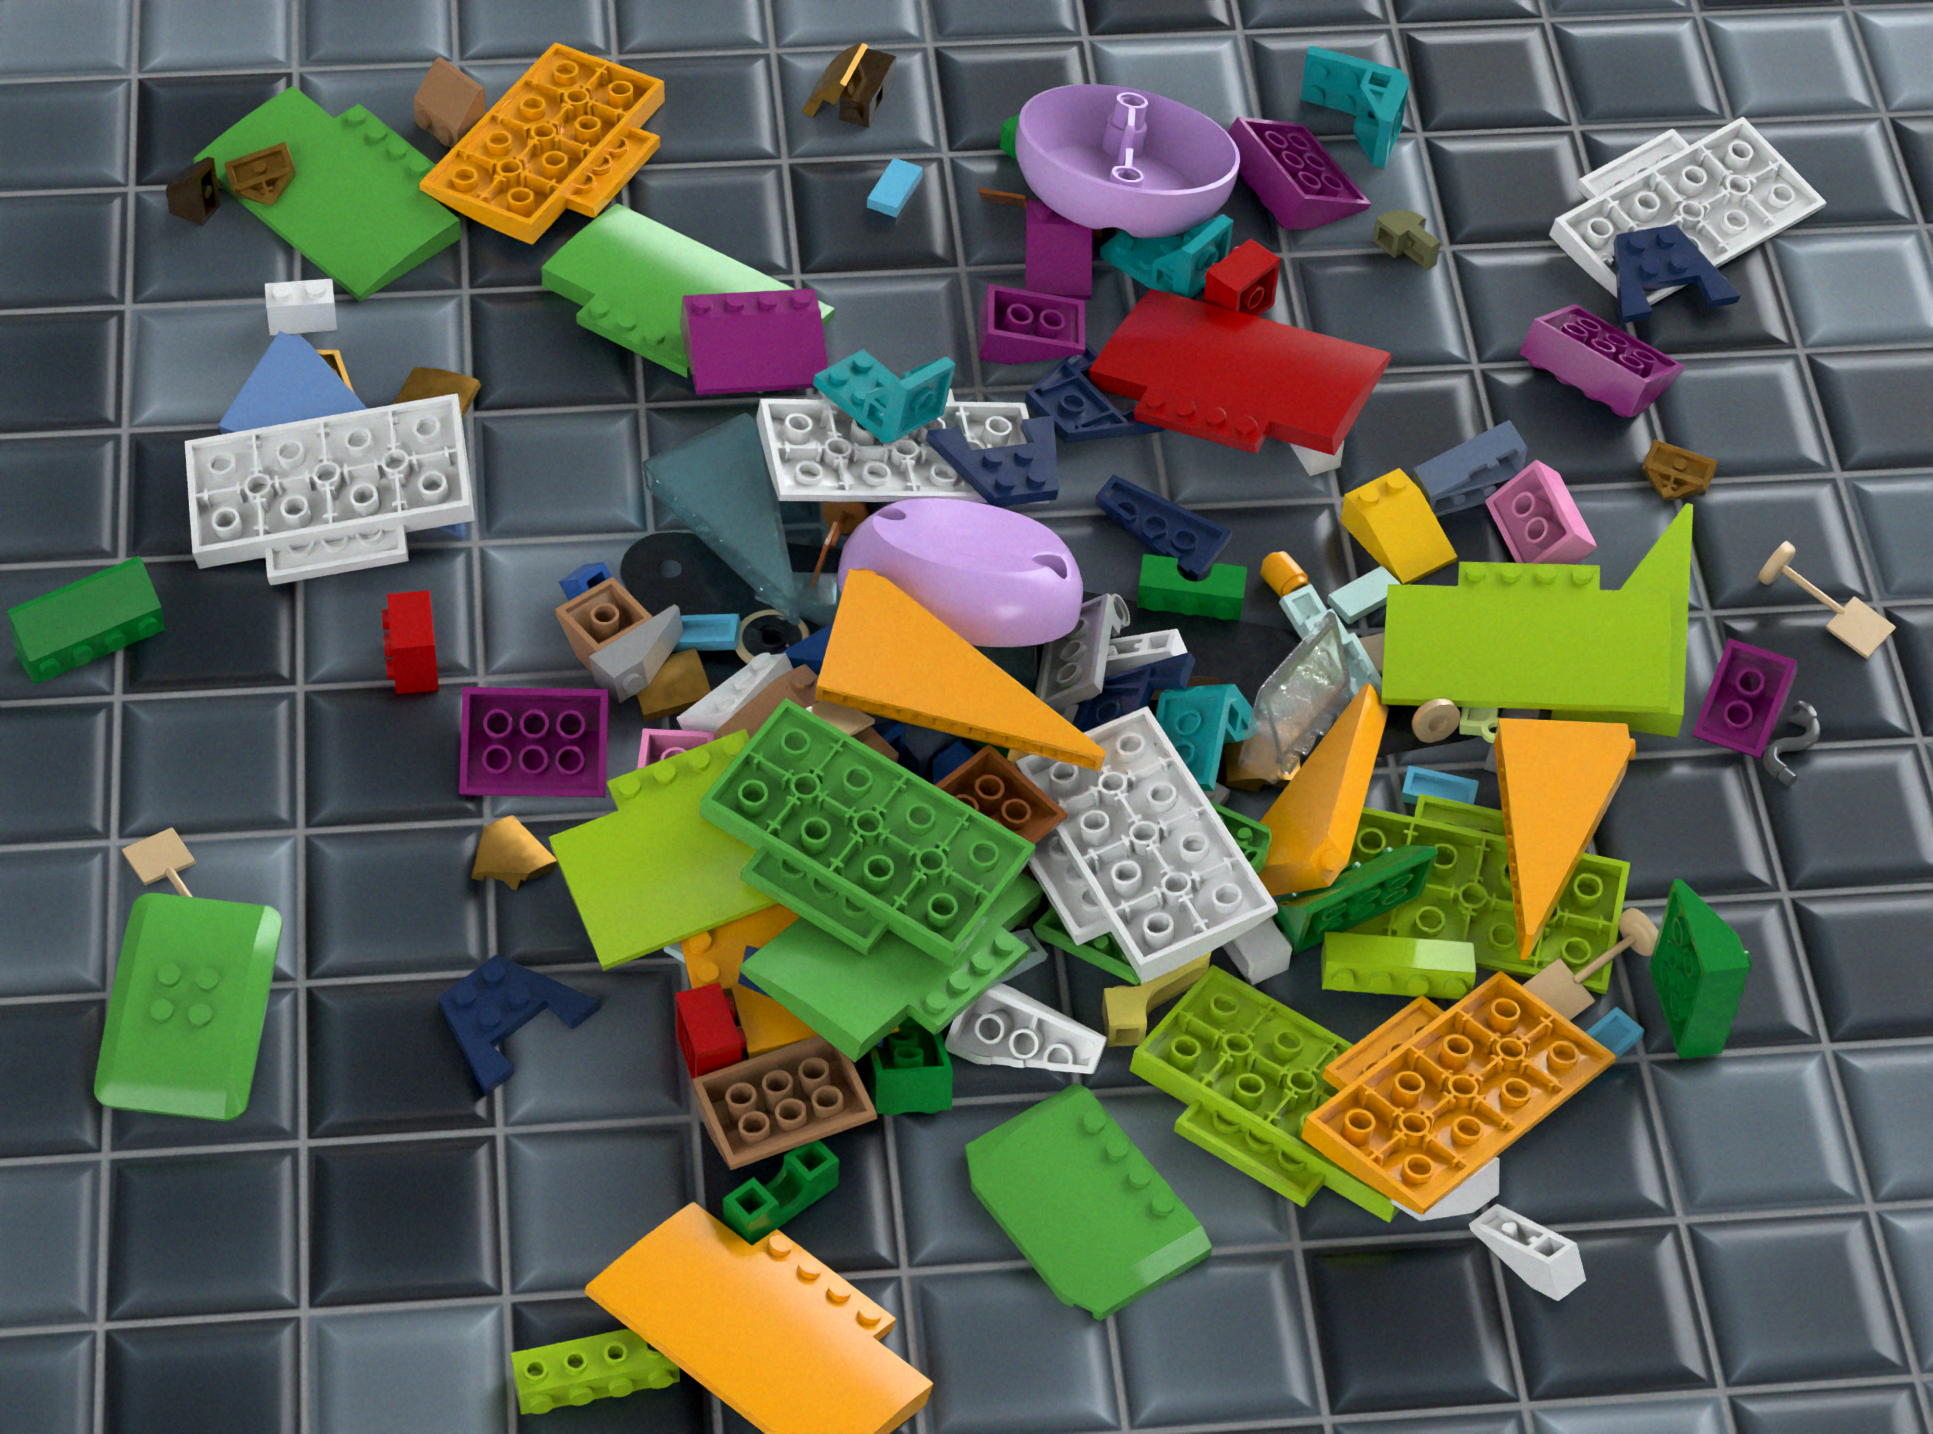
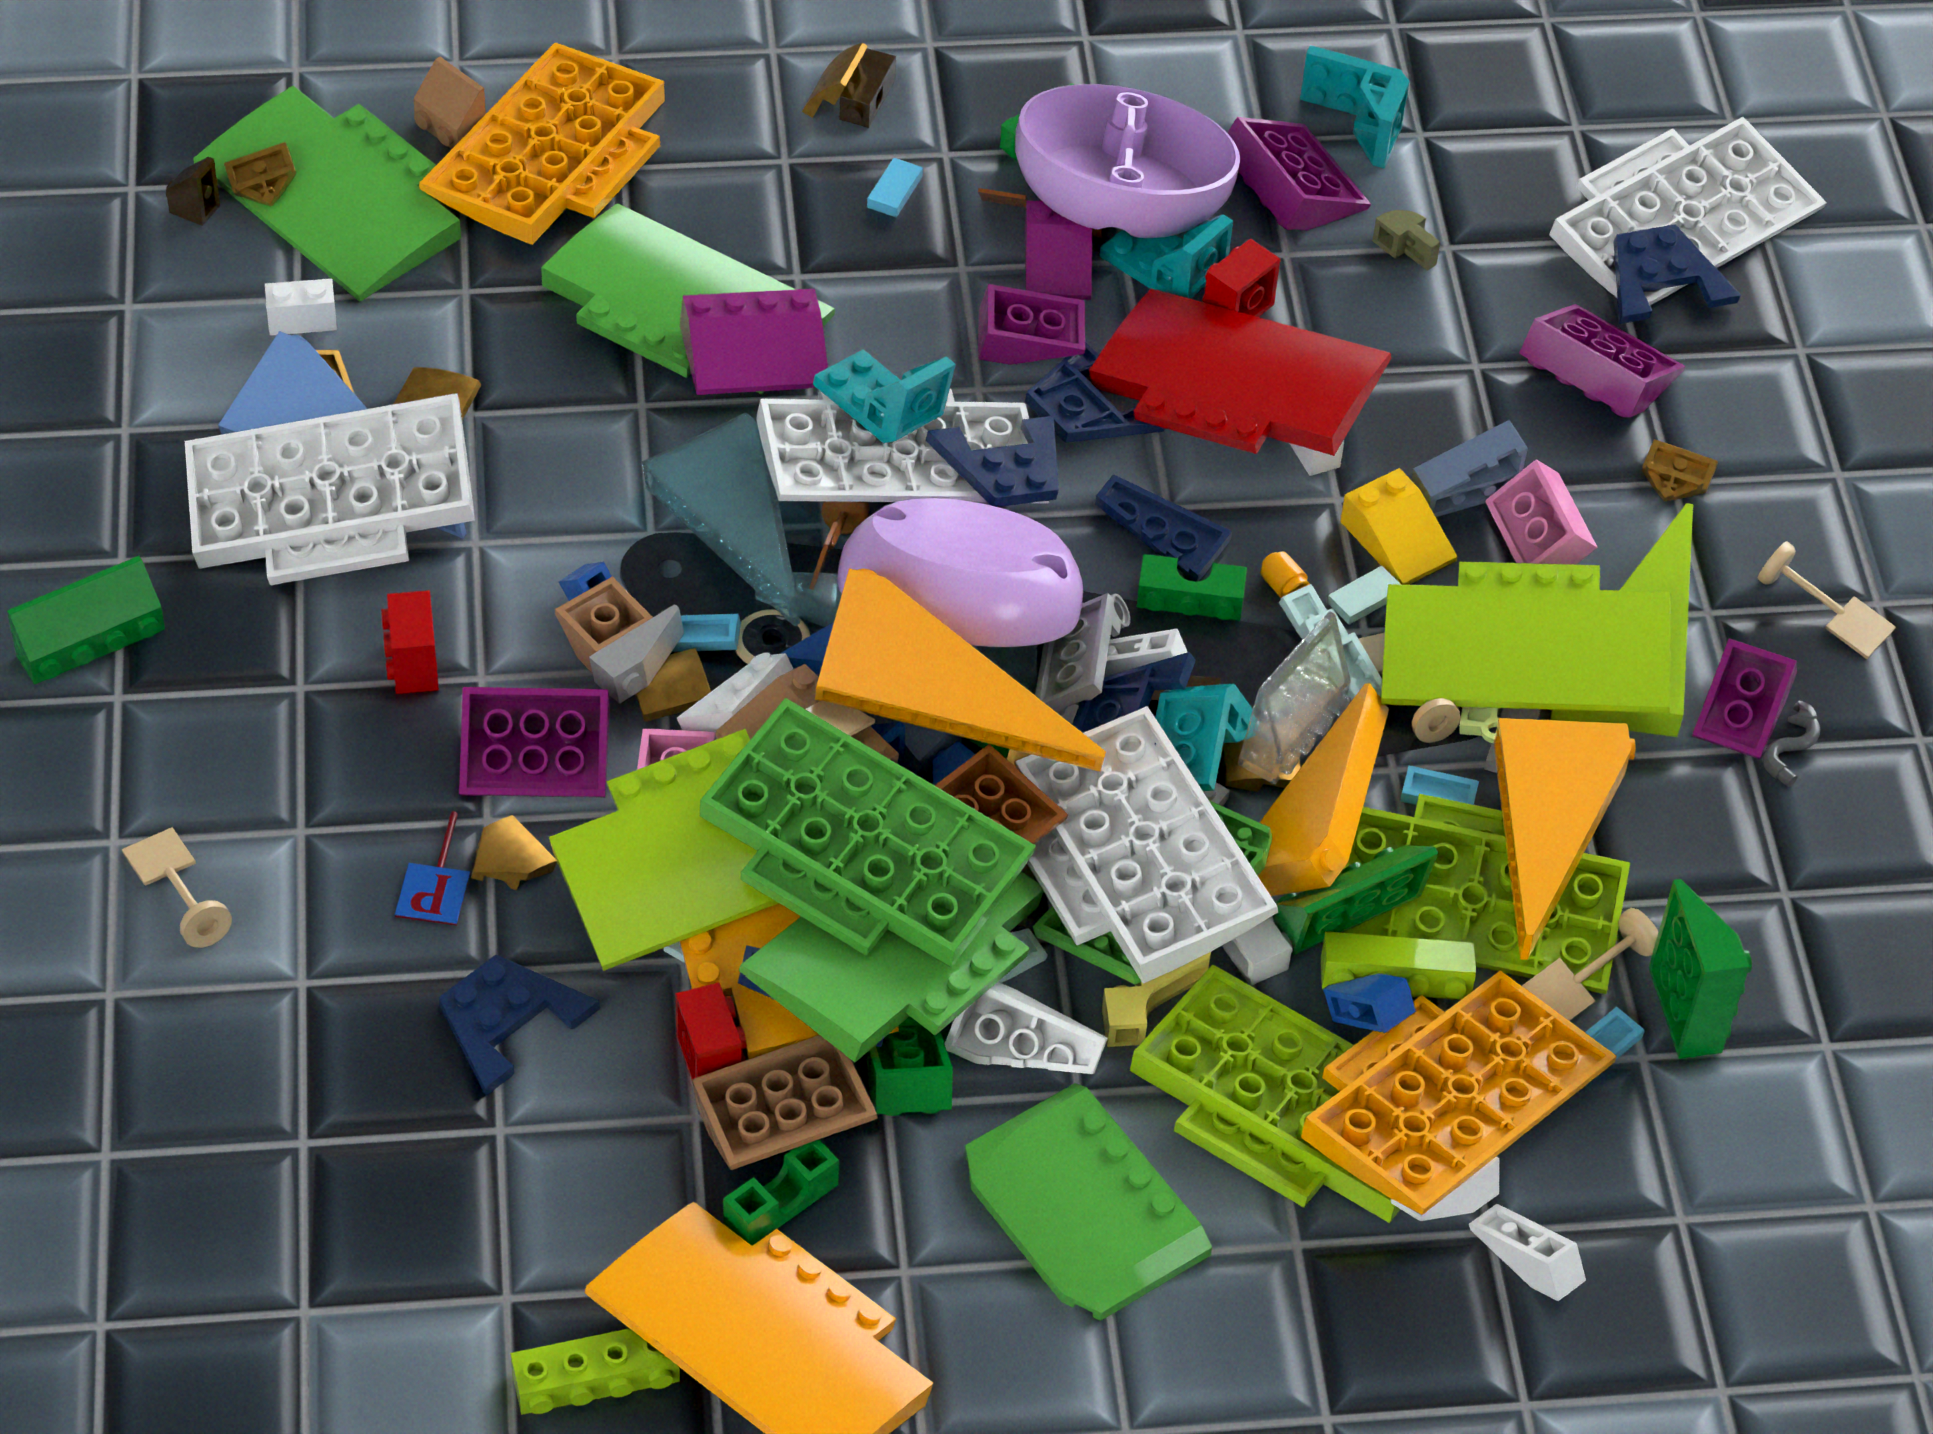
(188, 1007): bright green wedge -> none
(433, 891): none -> blue piece
(1370, 1002): none -> blue slope

